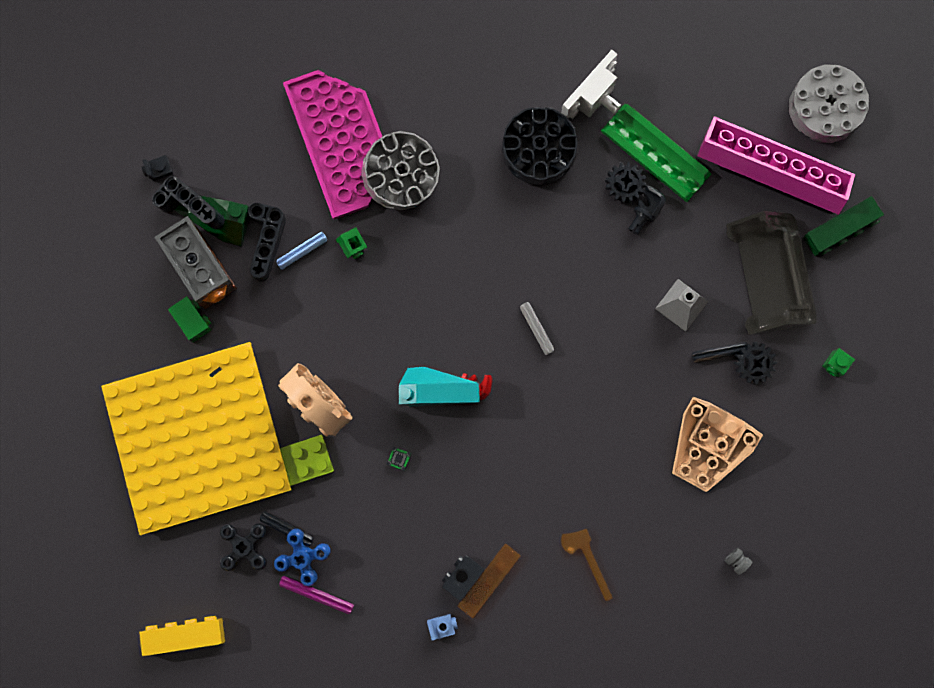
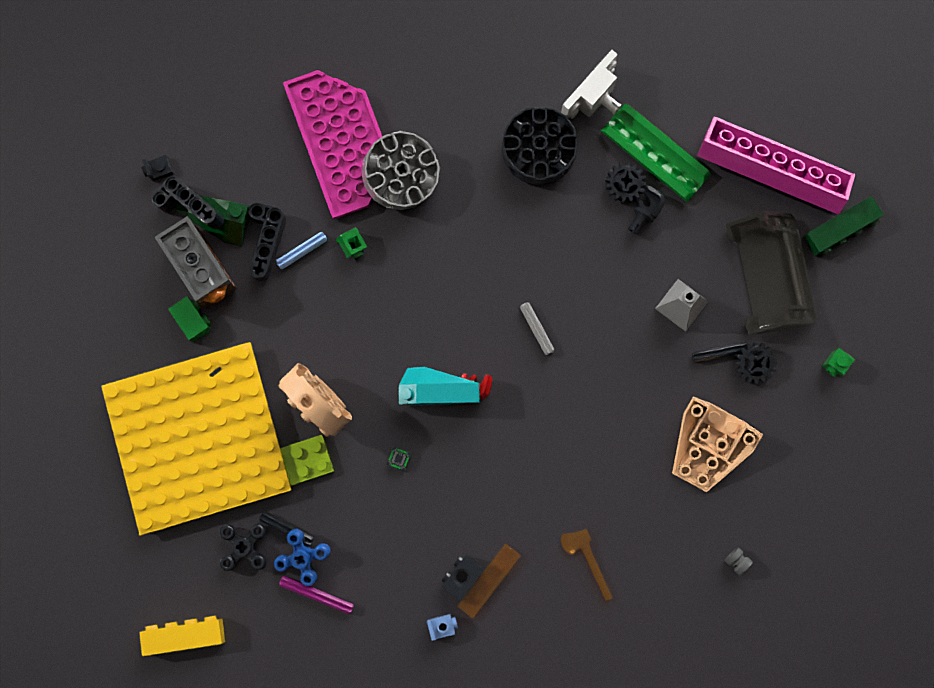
(828, 103): light grey brick -> none

